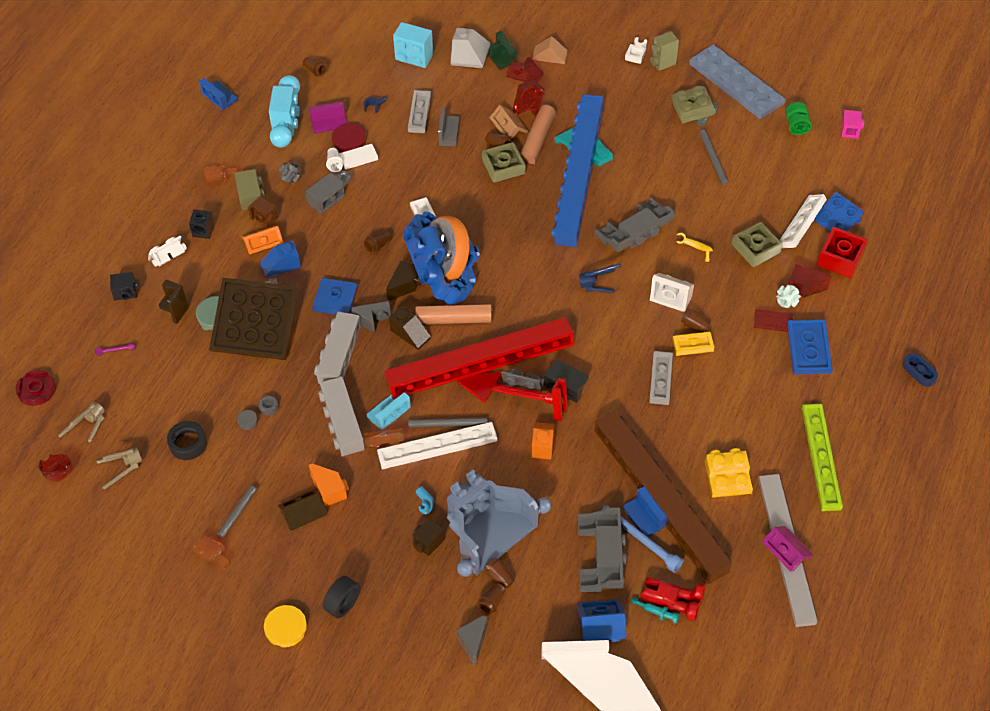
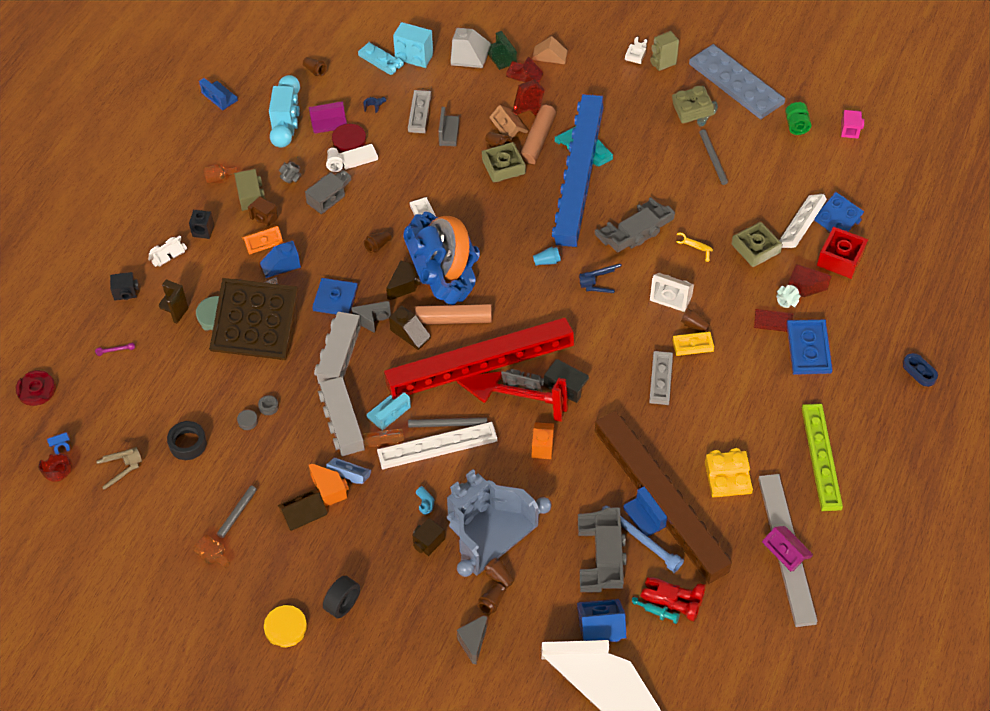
(58, 441): none -> blue tile
(92, 413): dark tan plant -> none
(348, 470): none -> medium blue plate
(380, 58): none -> medium azure plate
(546, 257): none -> dark azure cone

